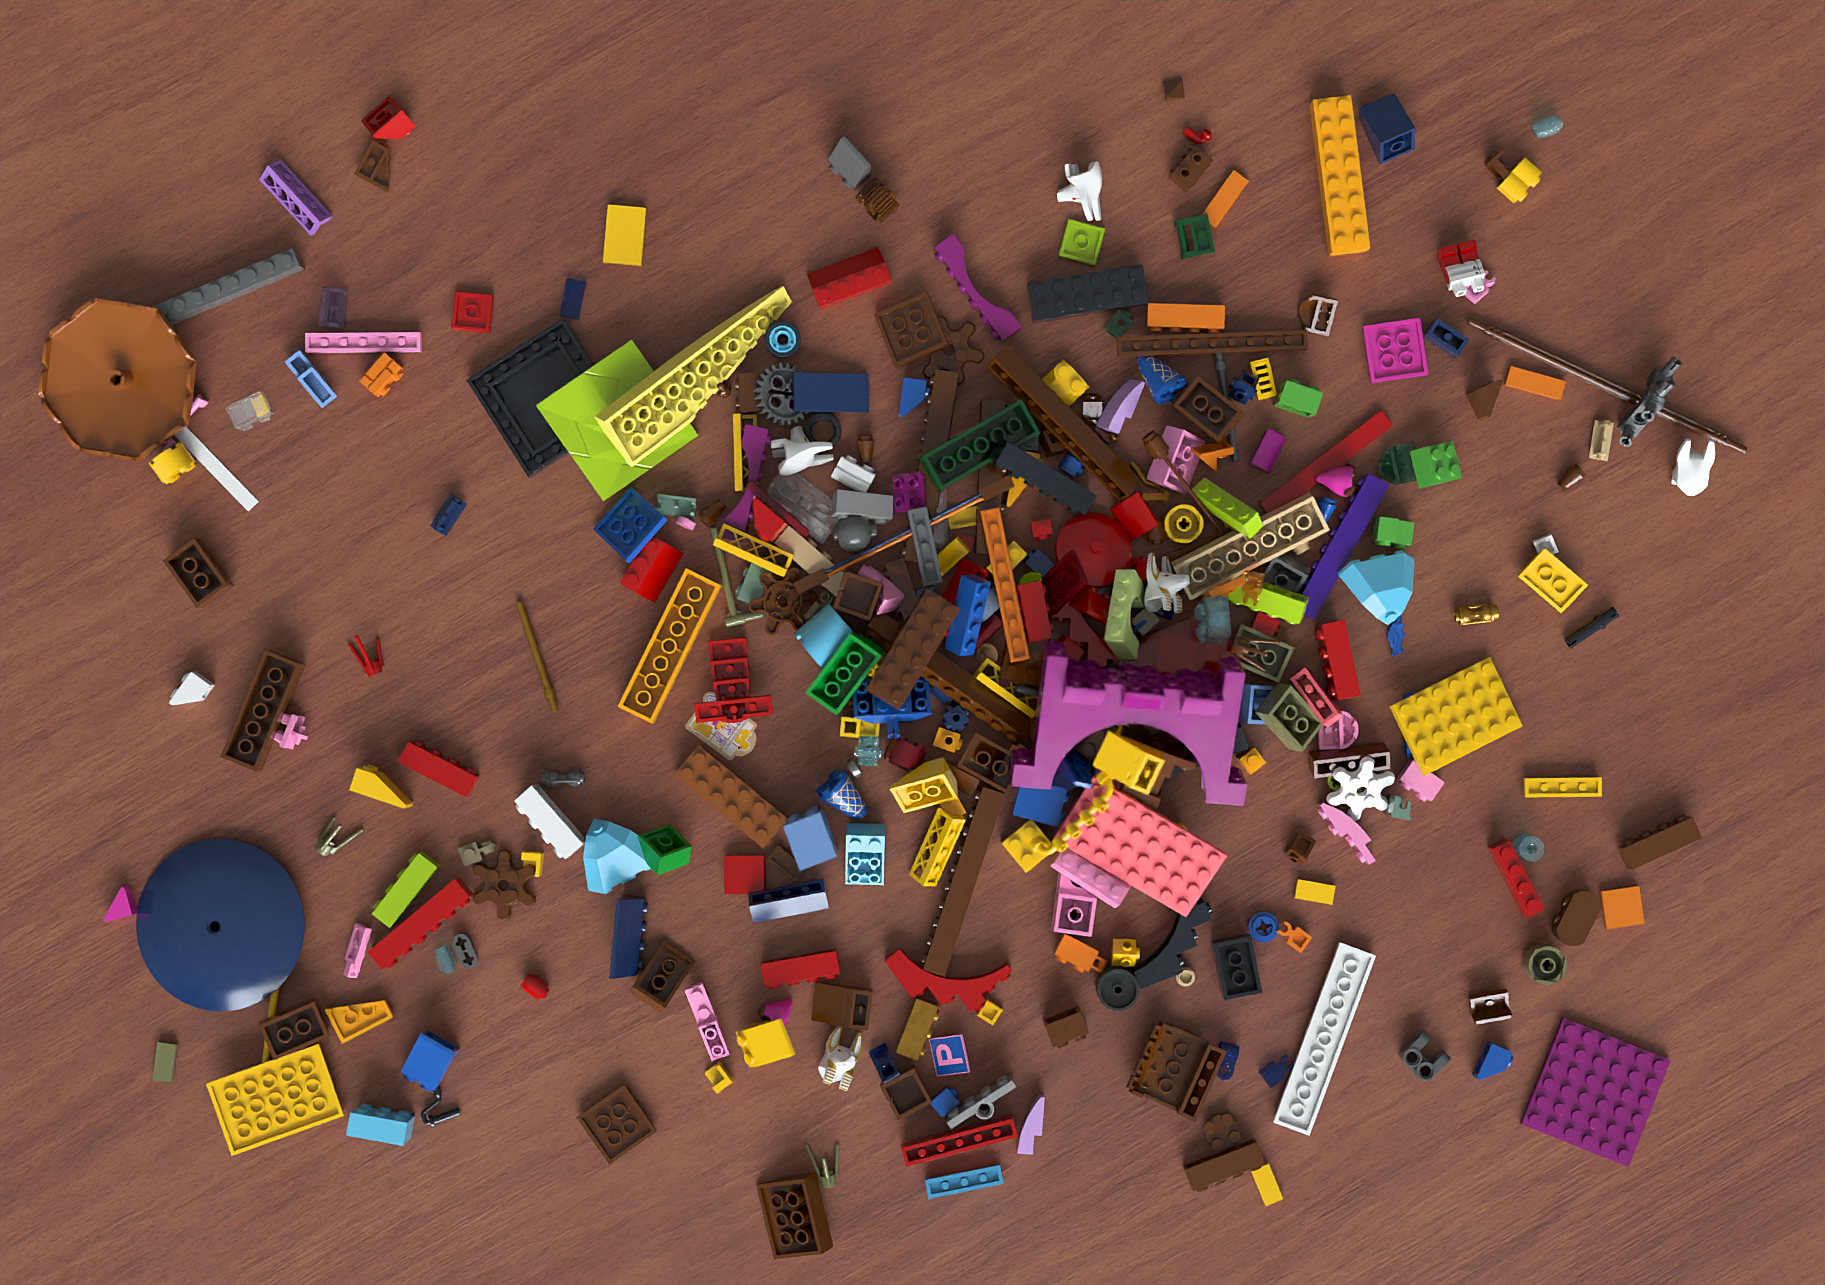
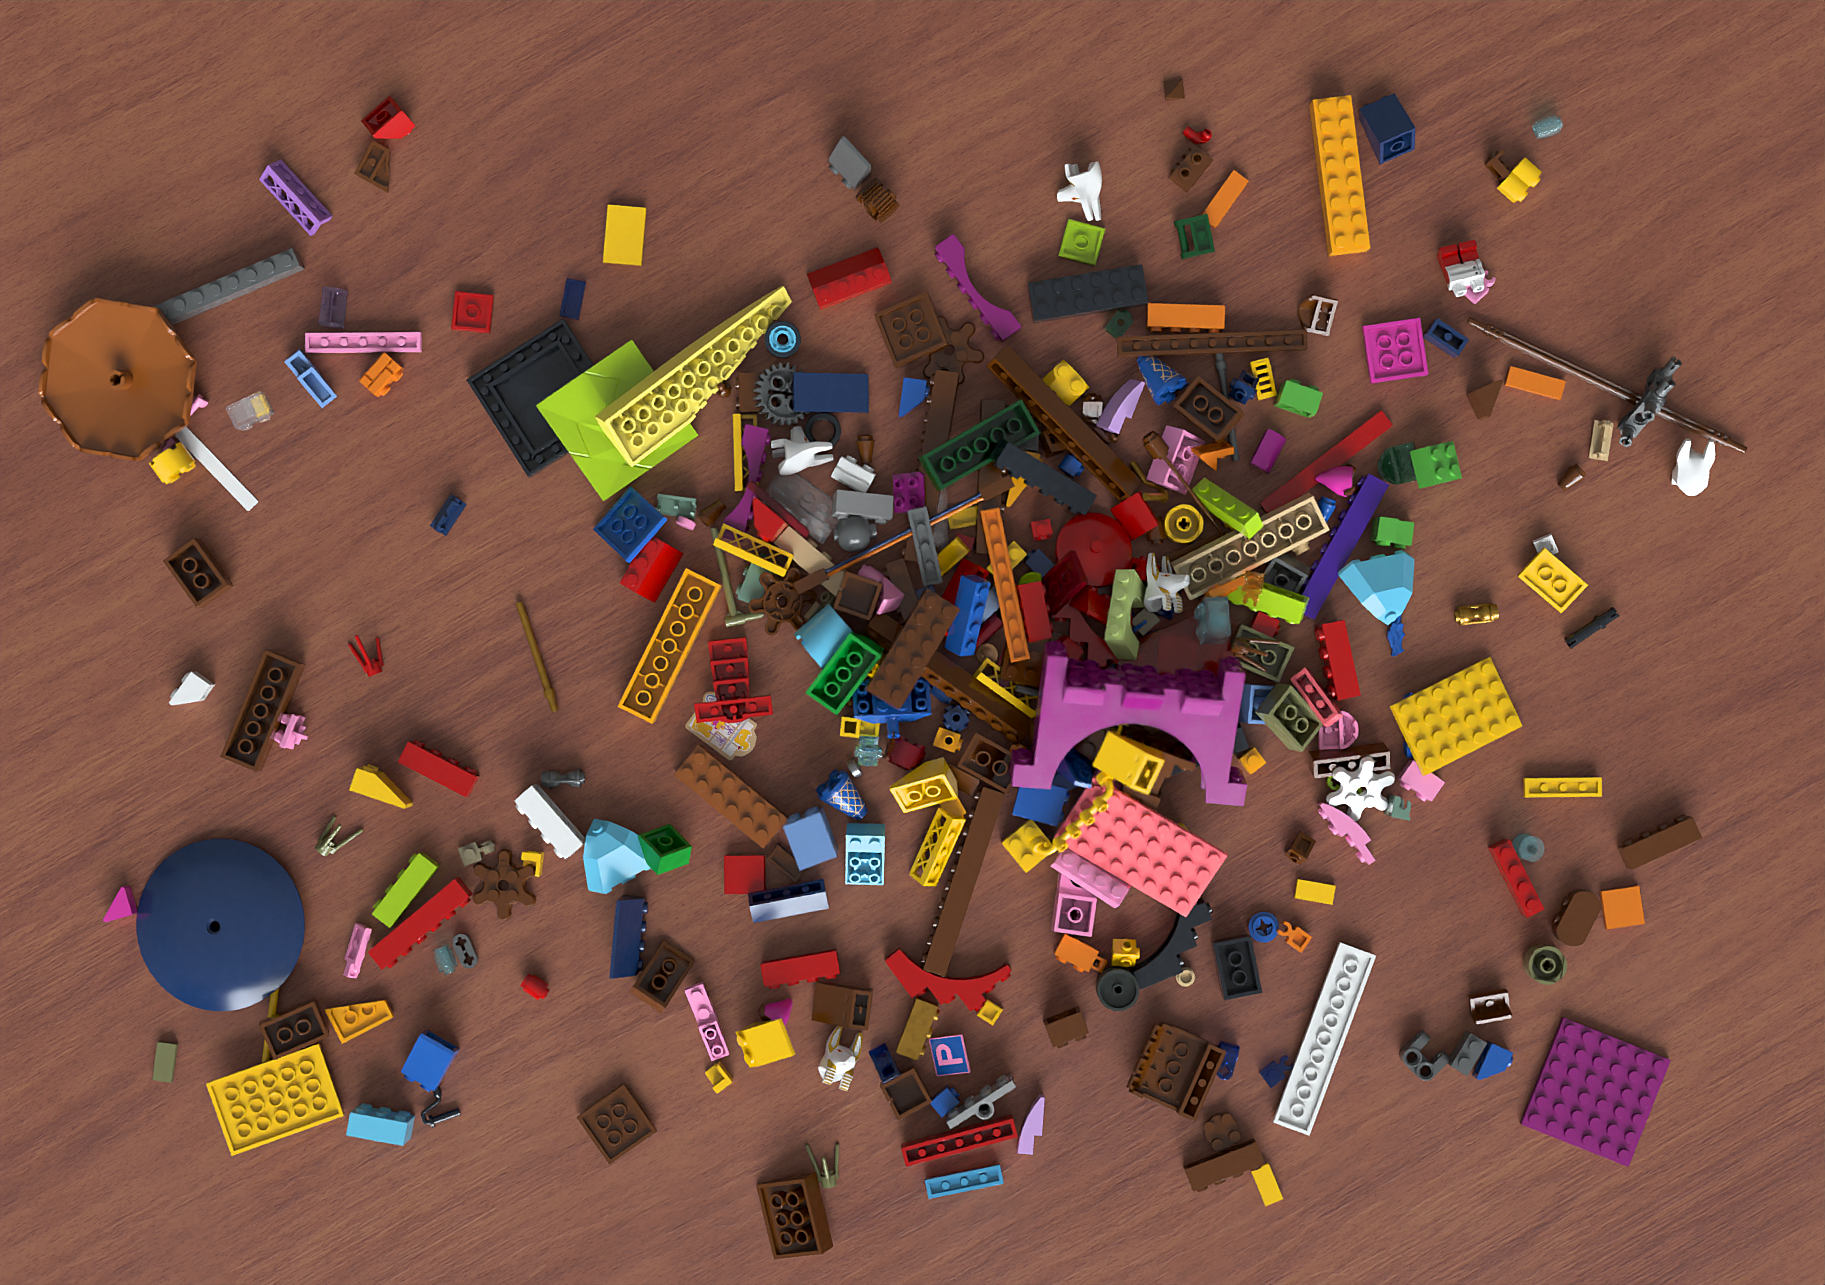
(1466, 1052): none -> dark grey brick

